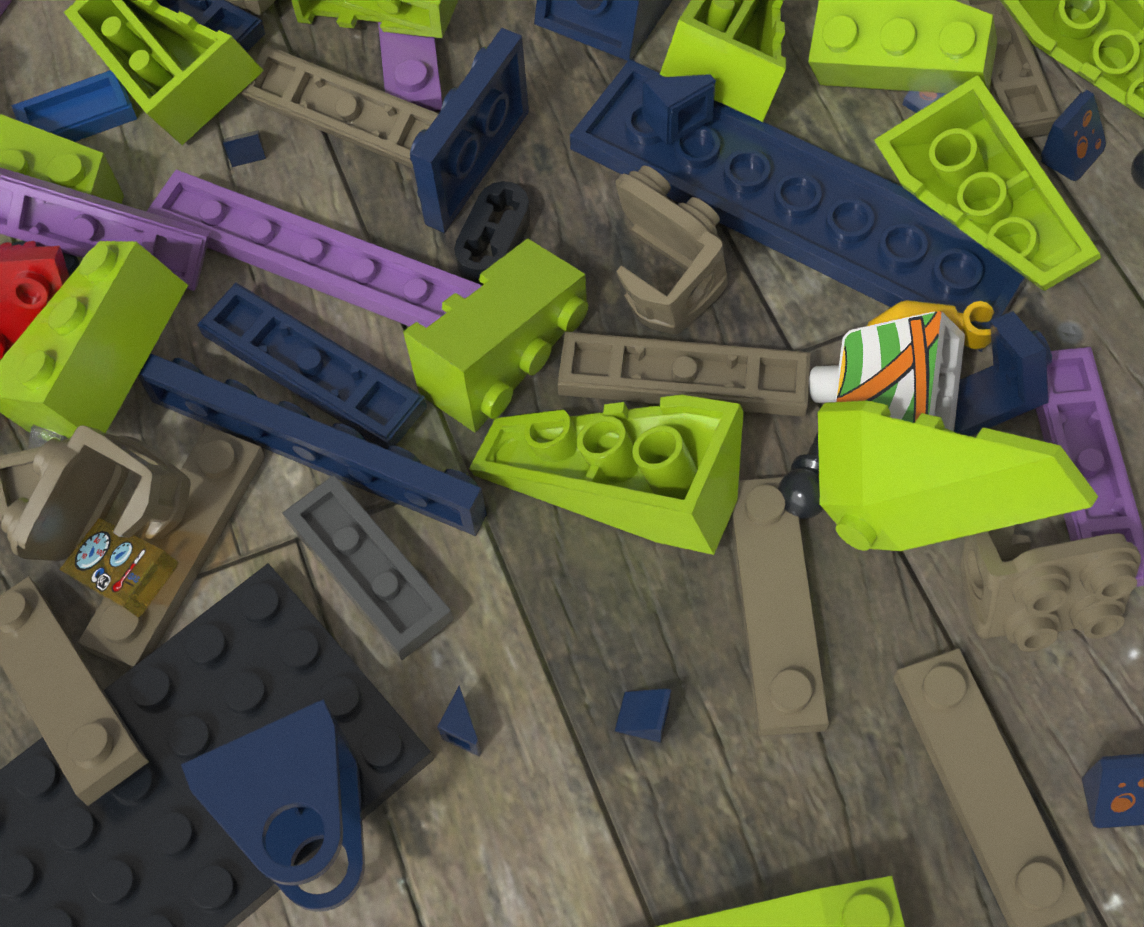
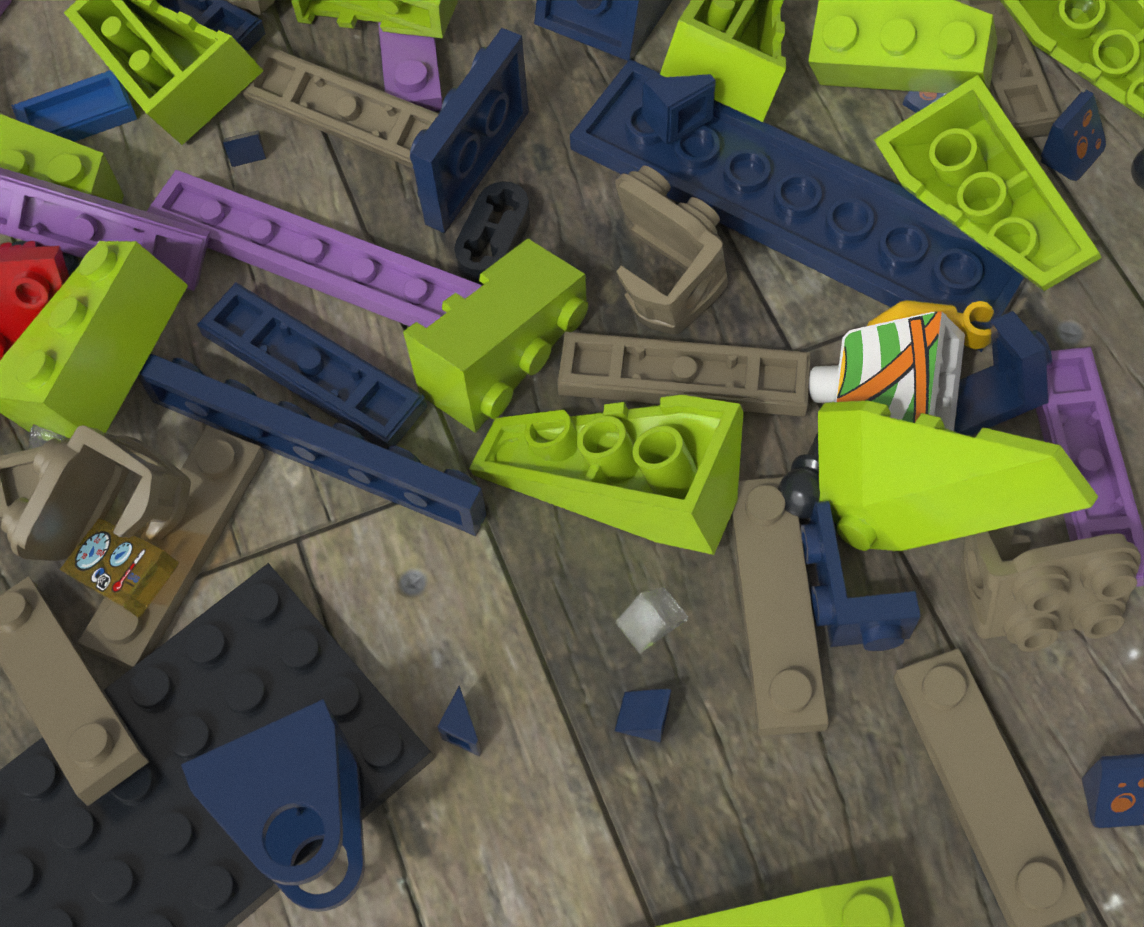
(368, 567): dark grey plate -> none
(650, 618): none -> clear piece
(874, 620): none -> dark blue bracket

